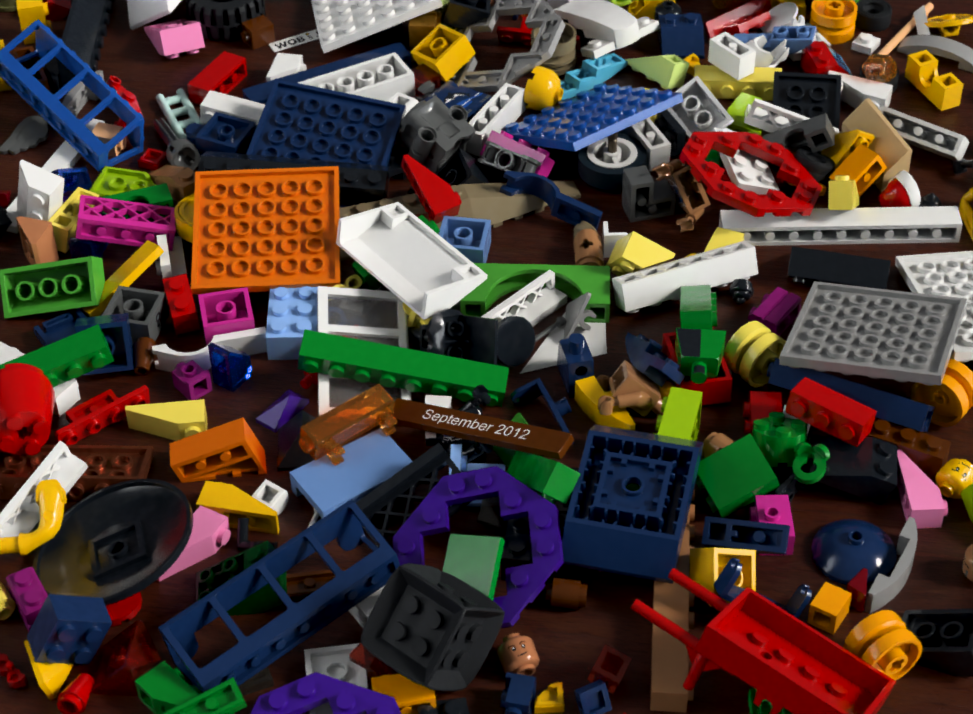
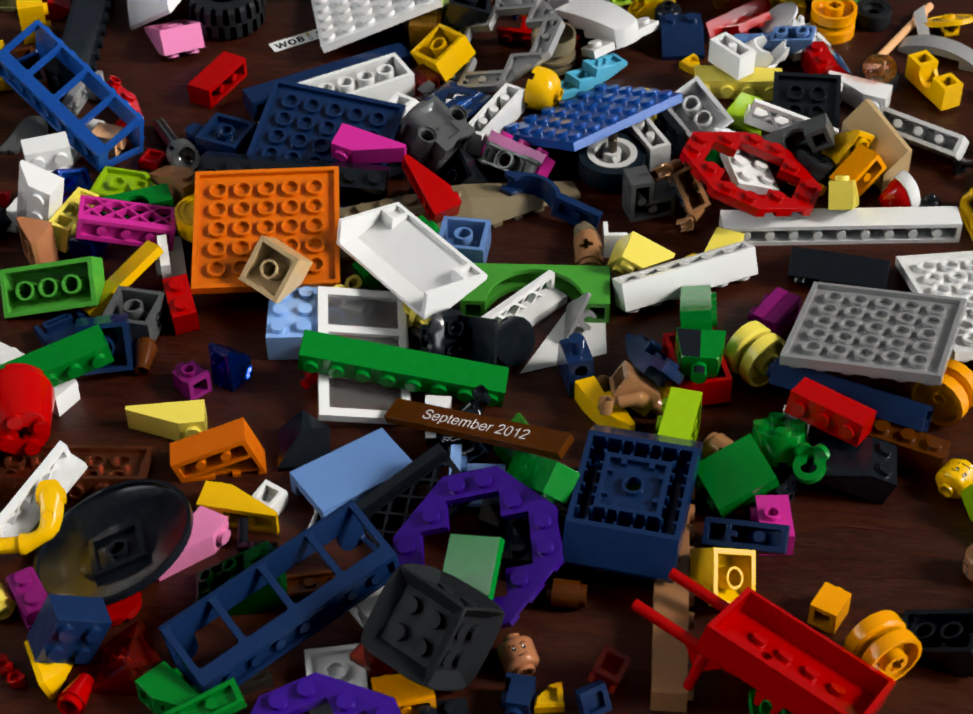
(48, 151): none -> white brick
(98, 413): red bracket -> none
(171, 115): light aqua bar -> none
(225, 312): dark pink brick -> none
(231, 106): white brick -> none
(248, 341): white piece -> none
(258, 32): reddish brown brick -> none
(275, 269): none -> tan slope
(282, 410): dark purple slope -> none
(285, 65): white slope -> none
(346, 422): clear orange brick -> none
(364, 147): none -> dark pink slope
(535, 389): dark blue piece -> none
(559, 322): dark grey hinge -> none
(664, 69): yellowish green slope -> none
(727, 590): dark blue piece -> none
(741, 291): black plate -> none
(760, 406): red slope -> none
(850, 545): dark blue dish -> none
(858, 588): dark red slope -> none
(865, 43): white plate -> none
(885, 587): light grey slope -> none
(919, 494): bright pink slope -> none

